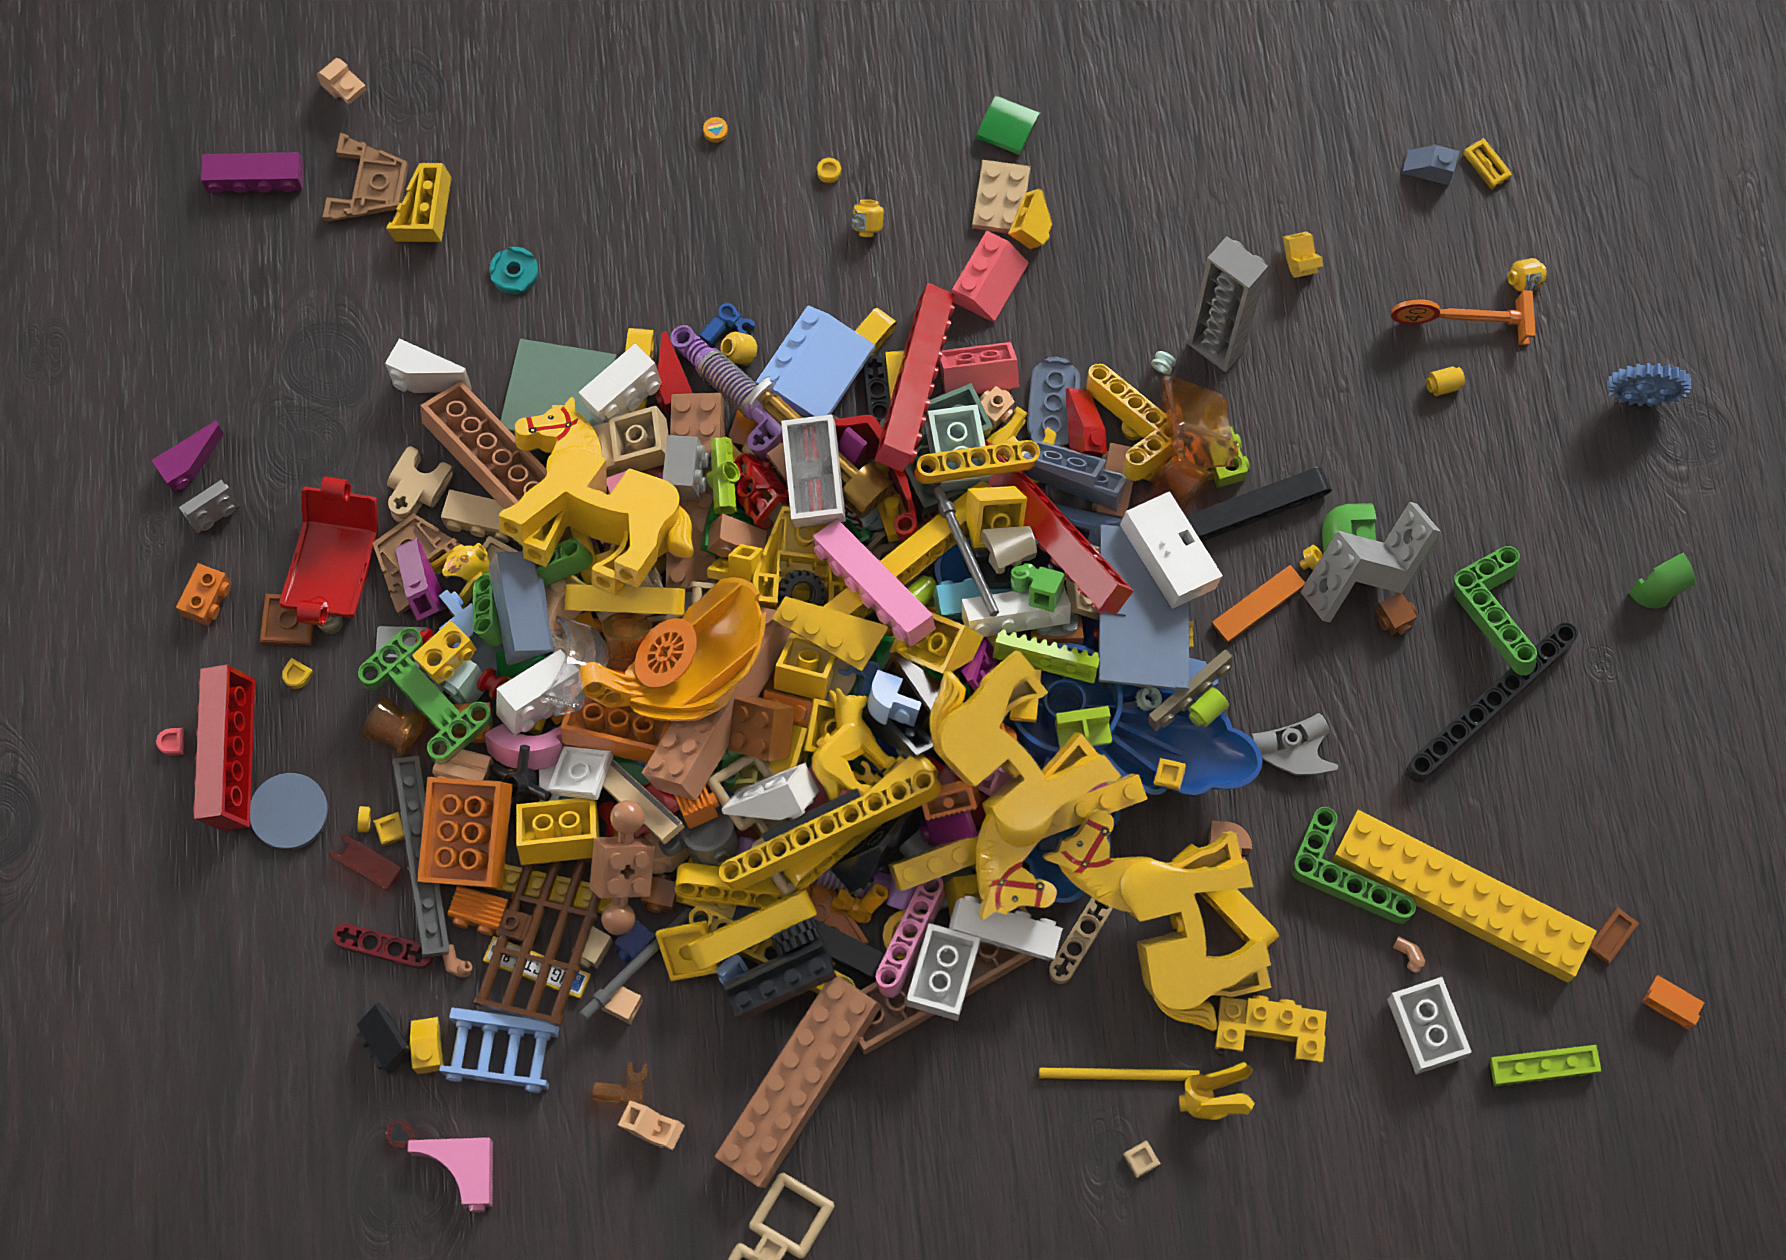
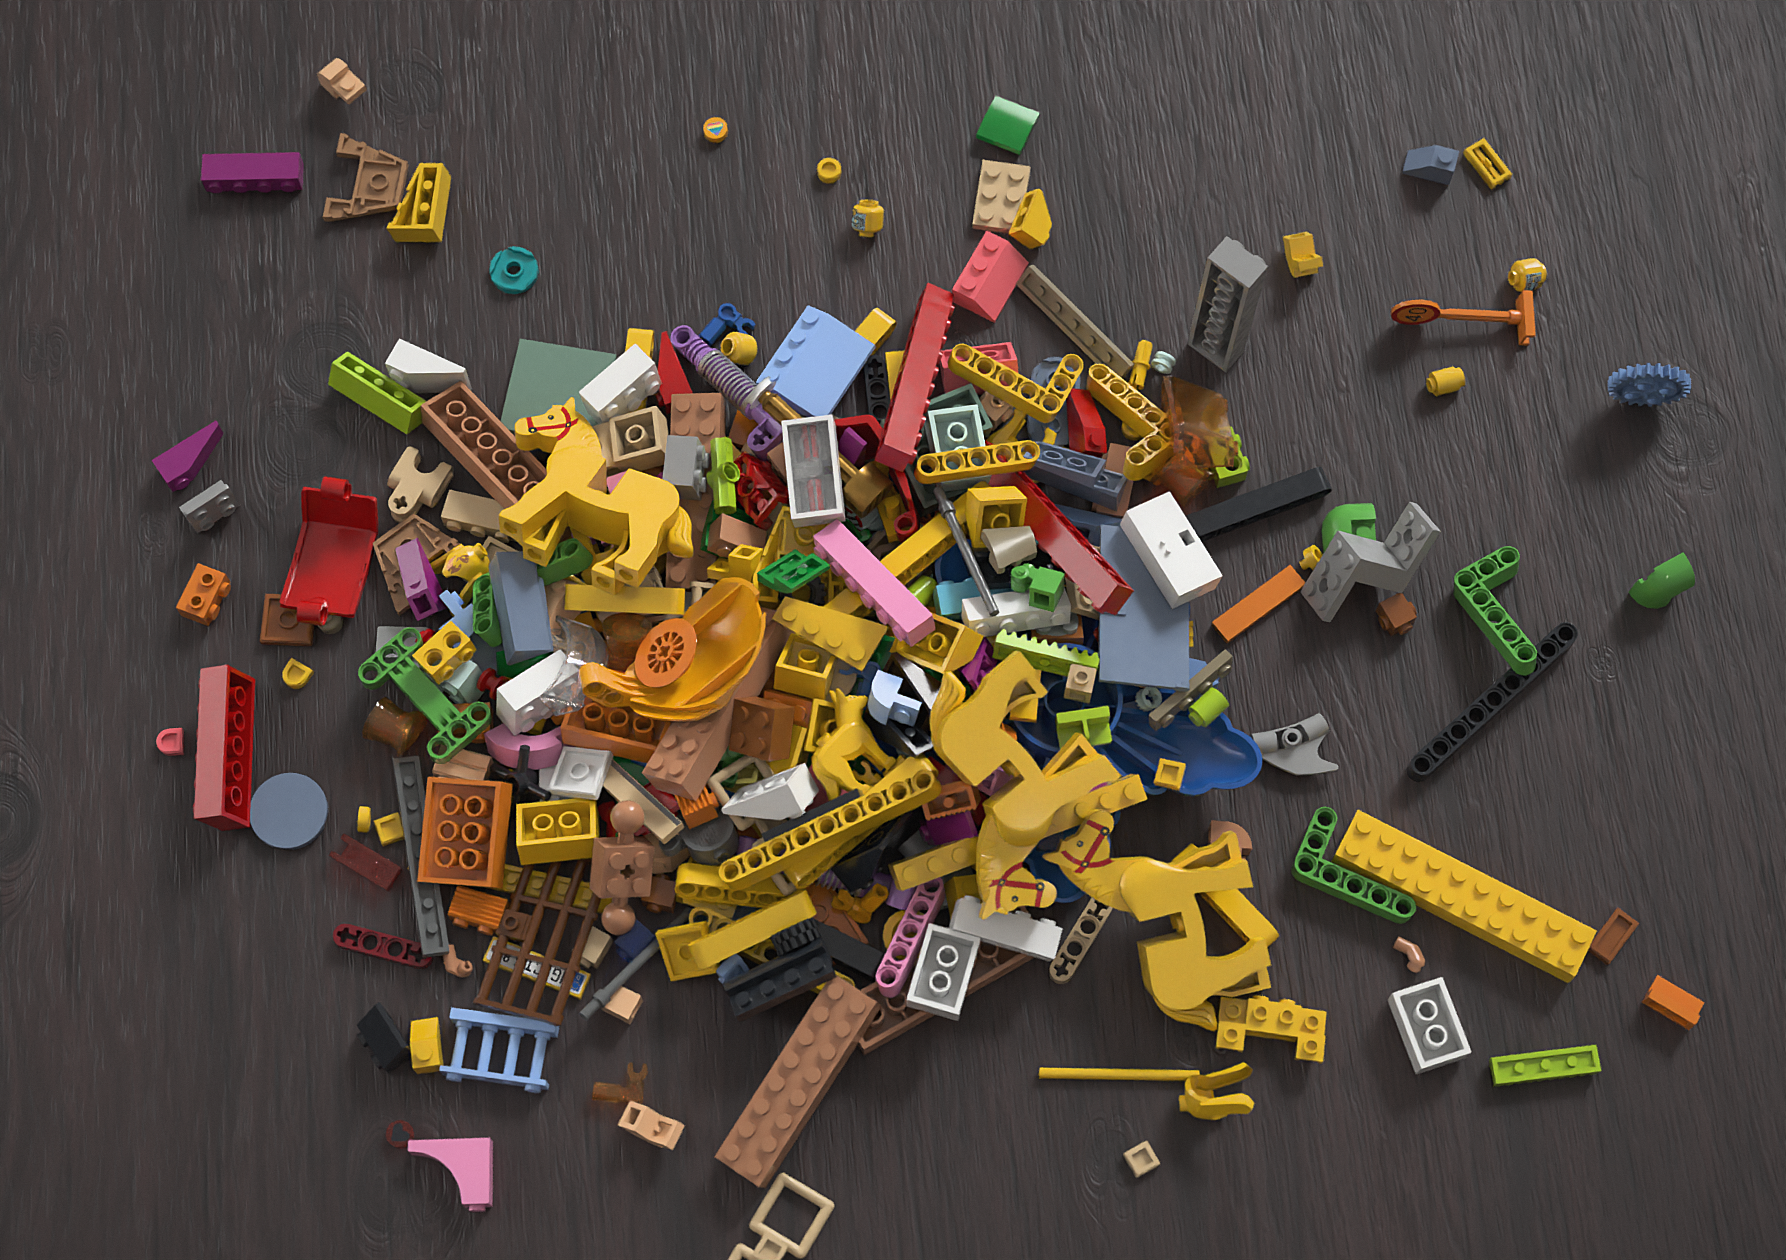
(376, 392): none -> lime brick
(792, 571): none -> green slope
(1017, 383): none -> yellow beam
(1073, 321): none -> dark tan plate
(1080, 683): none -> tan bracket
(1141, 364): none -> yellow axle

